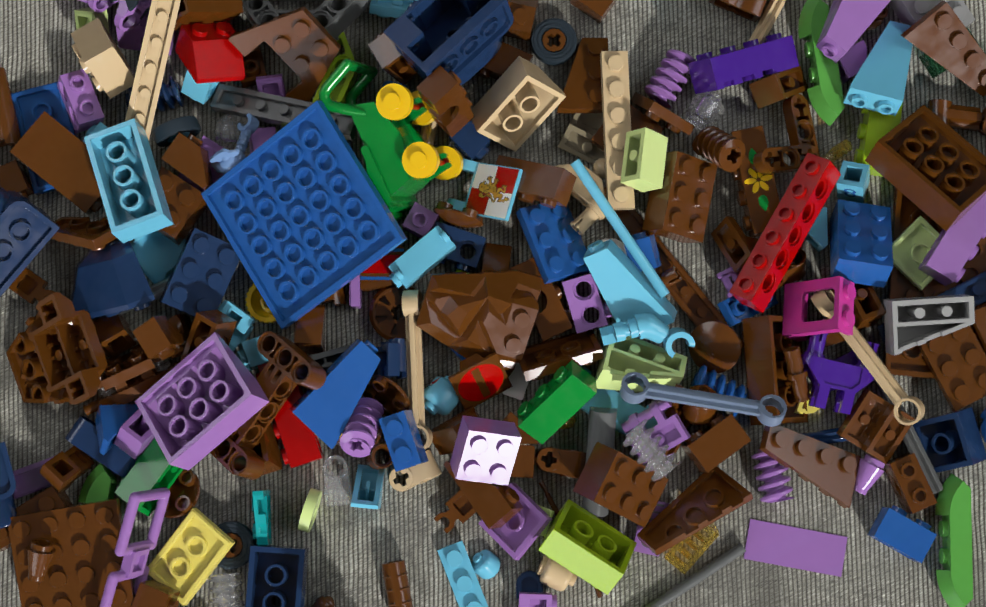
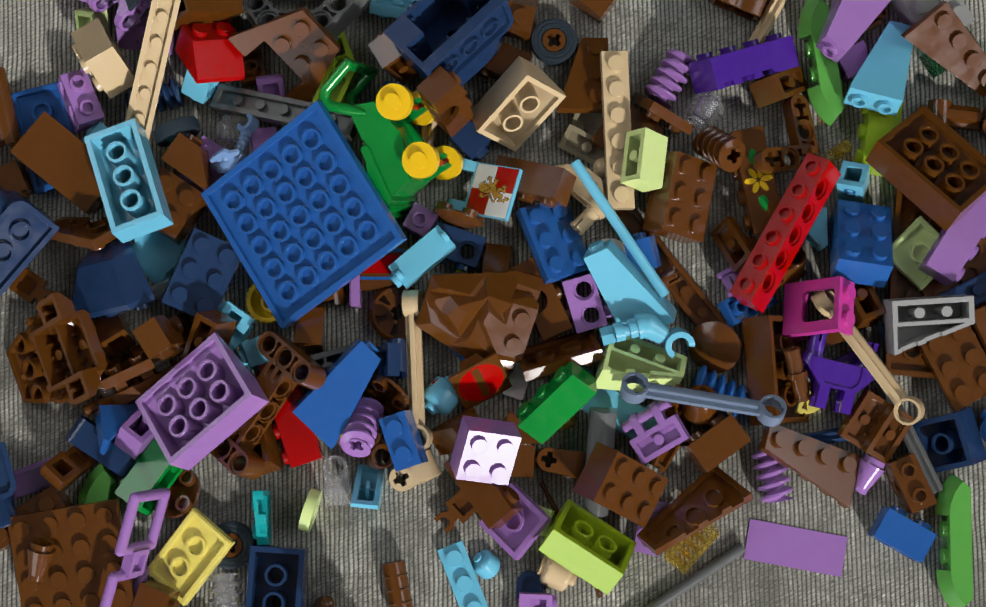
(650, 451): clear piece -> none

